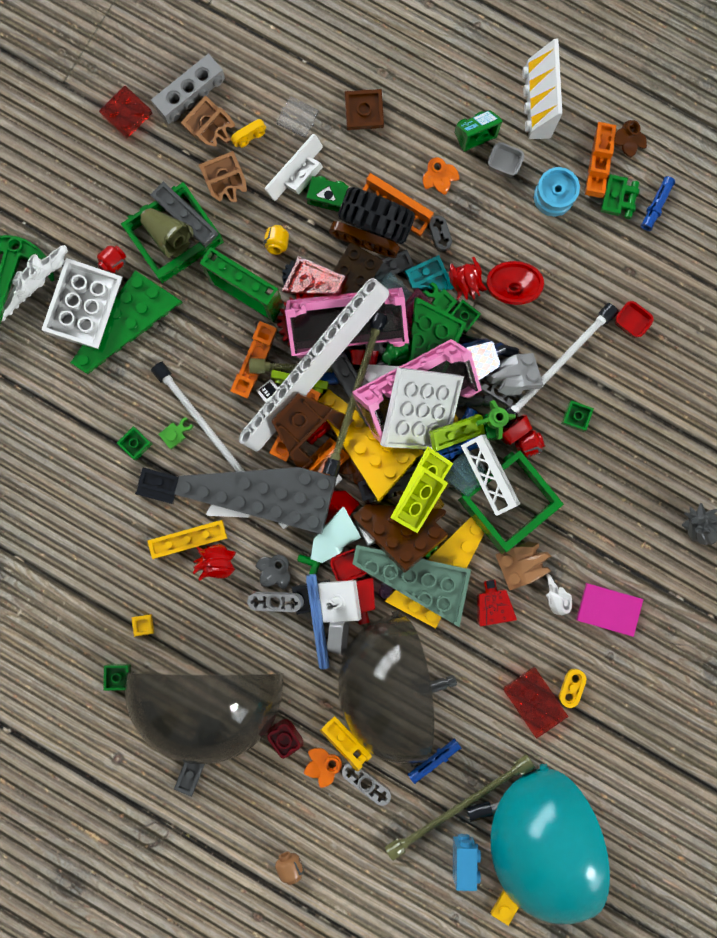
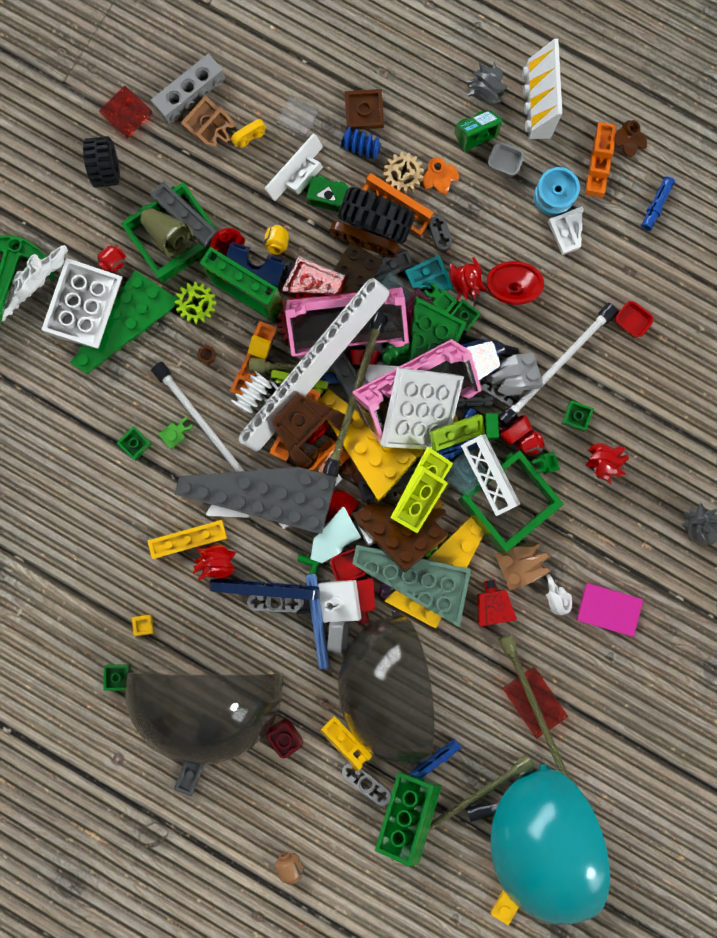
(101, 161): none -> black tyre
(157, 485): black plate -> none
(201, 299): none -> lime gear
(207, 355): none -> reddish brown tile
(224, 176): medium nougat plate -> none
(224, 238): none -> red dish
(252, 393): none -> white piece
(259, 347): none -> yellow tile
(264, 589): none -> dark blue beam
(269, 271): none -> dark blue arch
(271, 573): dark grey plate -> none
(320, 768): orange plate -> none
(361, 143): none -> blue piece
(395, 170): none -> tan gear
(408, 818): none -> green slope
(442, 683): dark grey axle -> none
(465, 863): dark azure brick -> none
(487, 84): none -> dark grey hair
(491, 419): bright green brick -> none
(509, 647): none -> olive hose
(546, 463): none -> green plate
(567, 230): none -> white wing
(574, 688): yellow plate -> none
(607, 461): none -> red hair
(613, 199): green plate -> none

